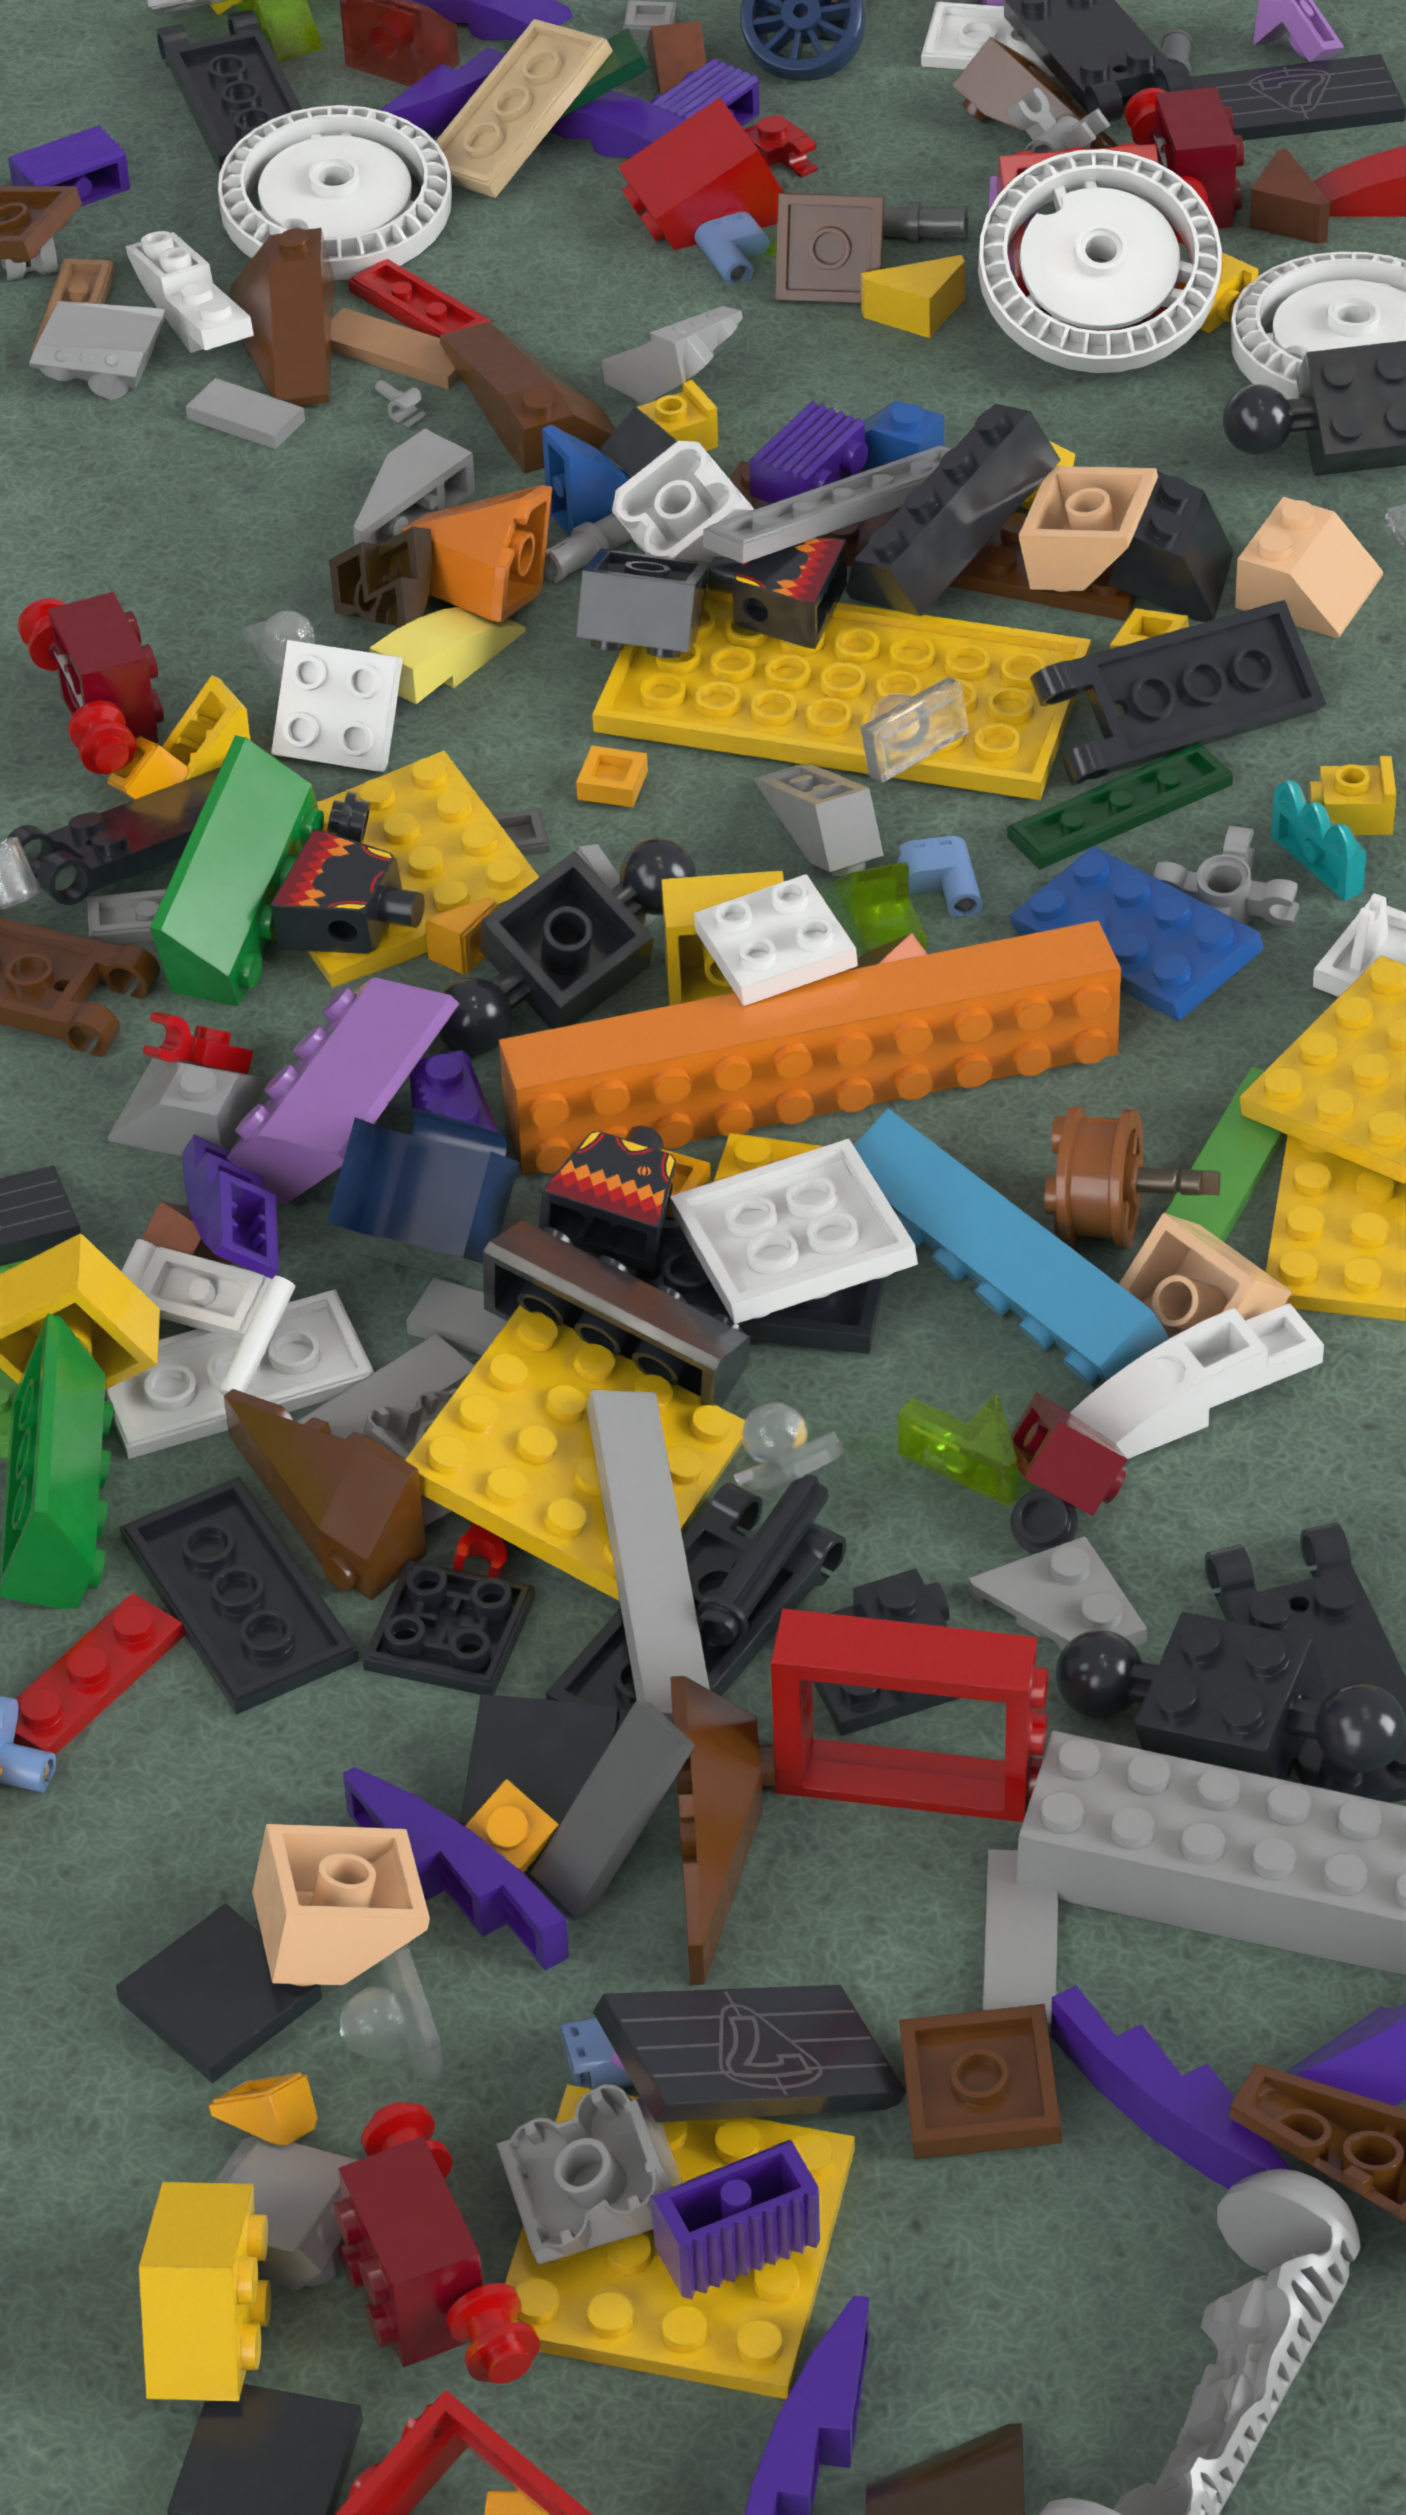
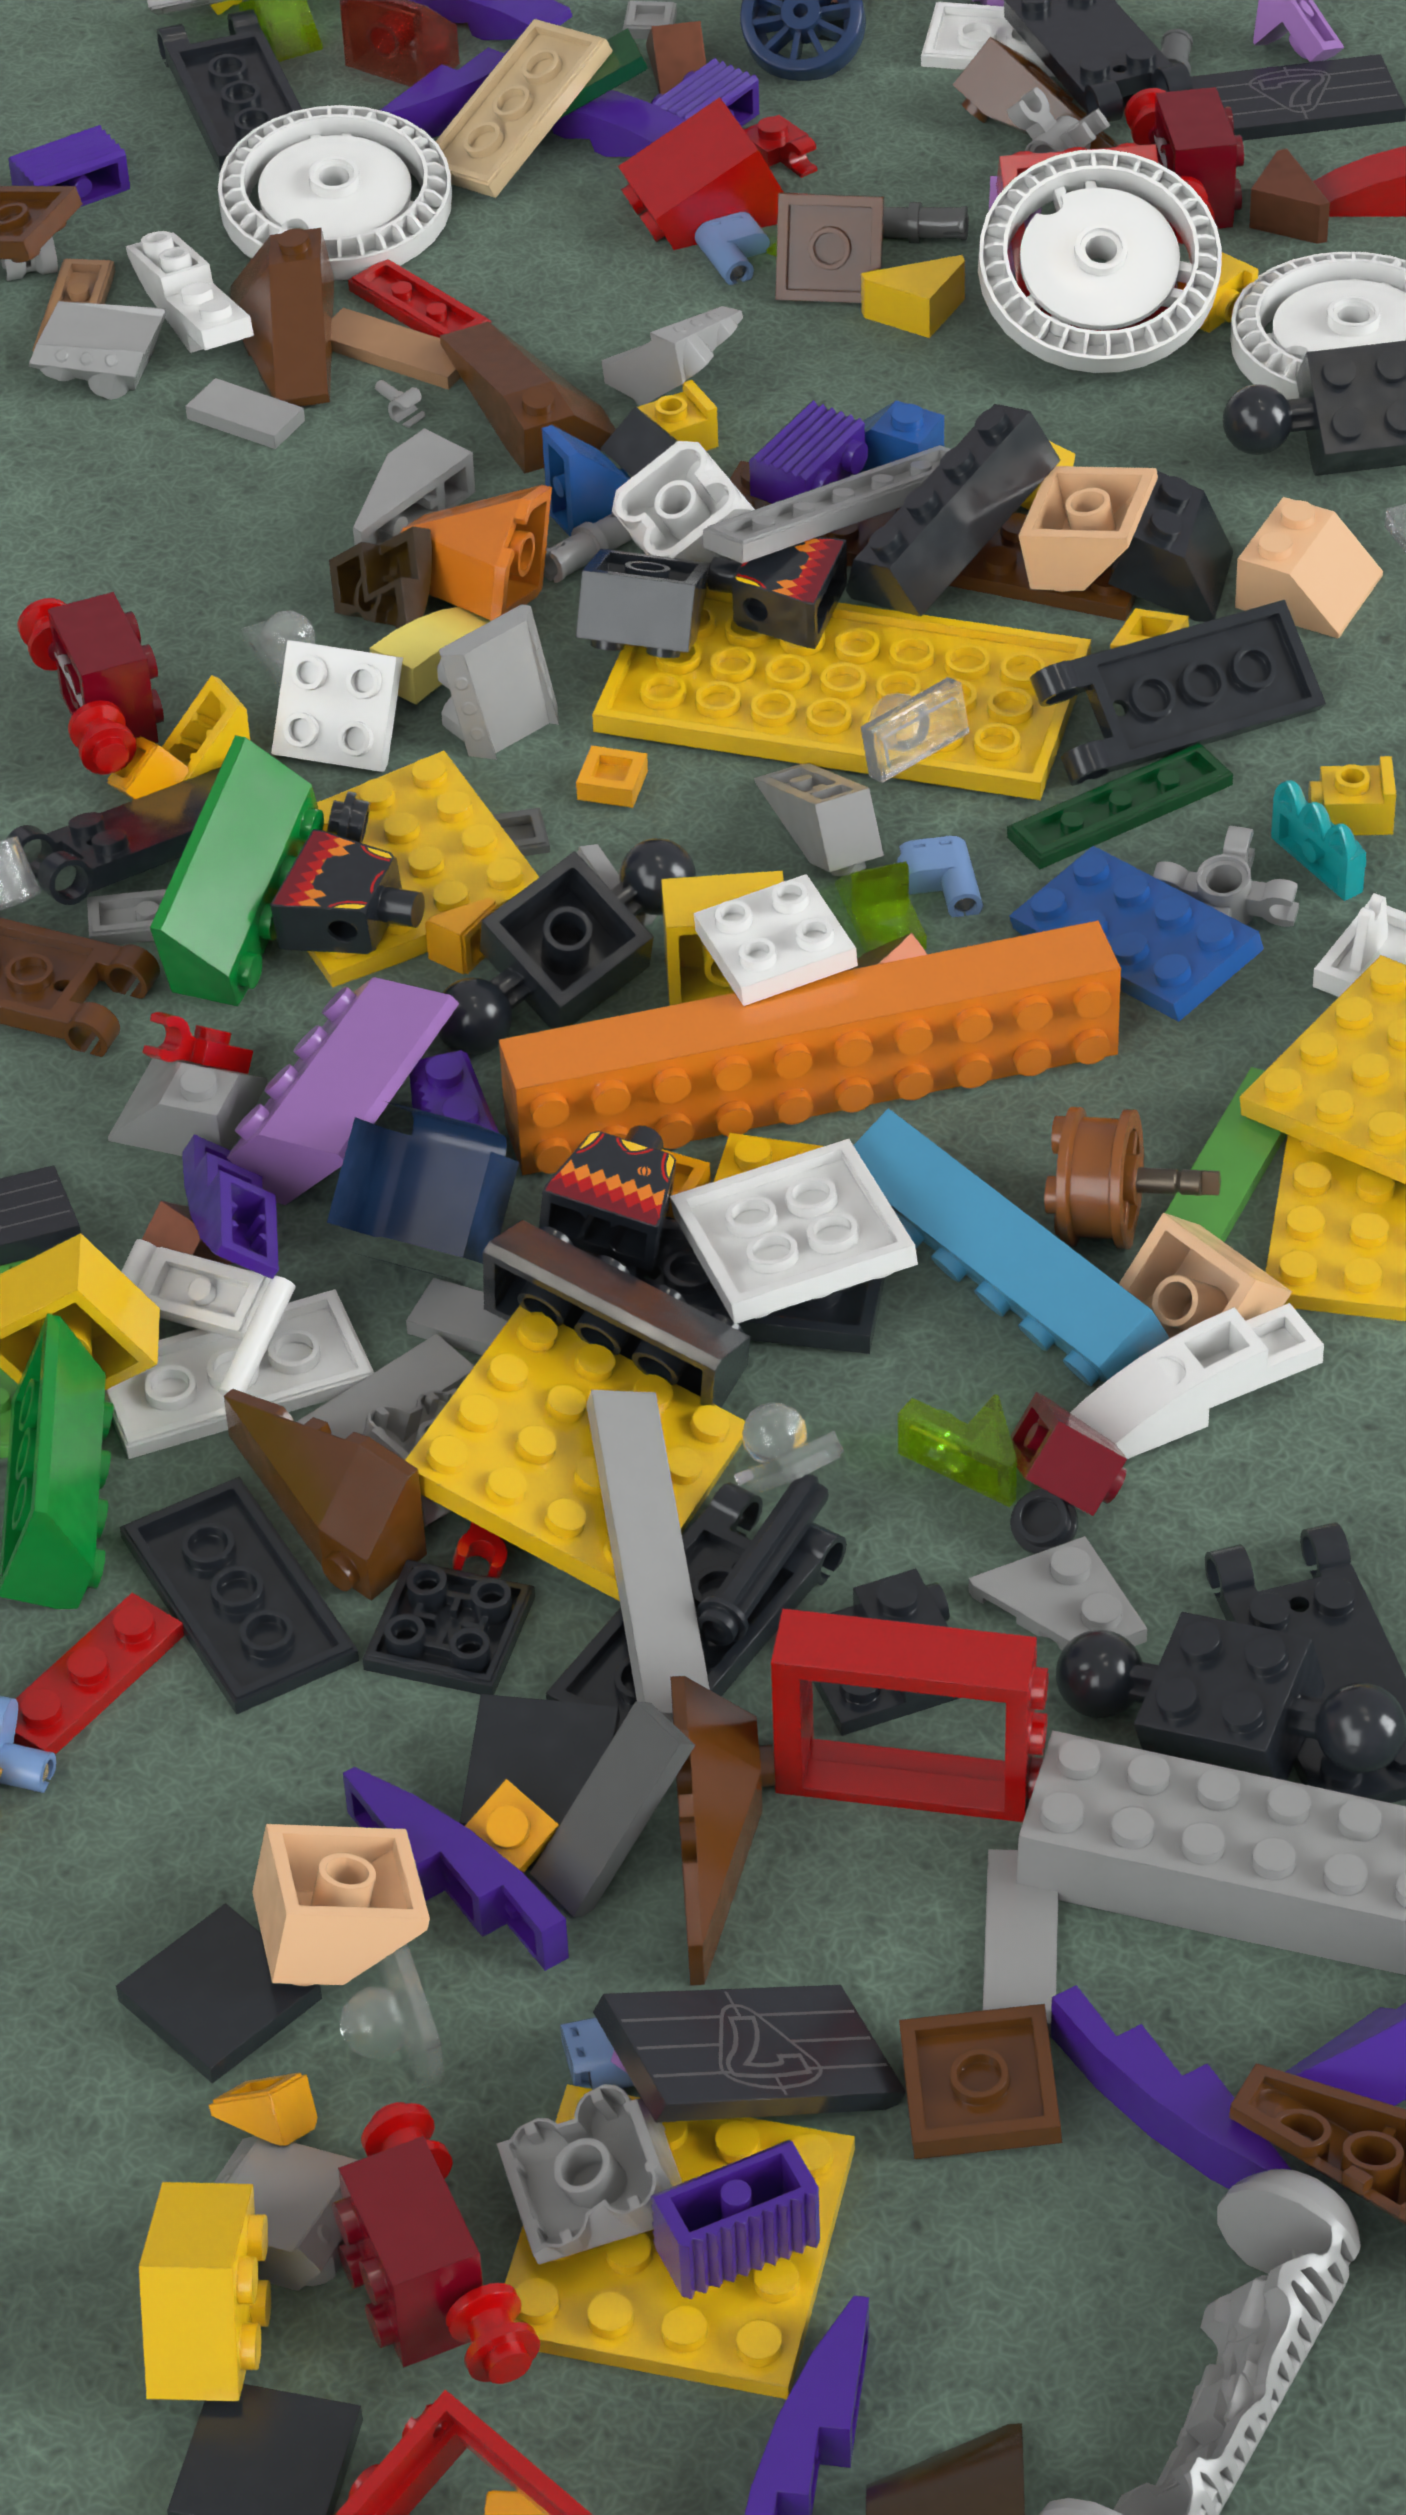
(497, 684): none -> light grey slope

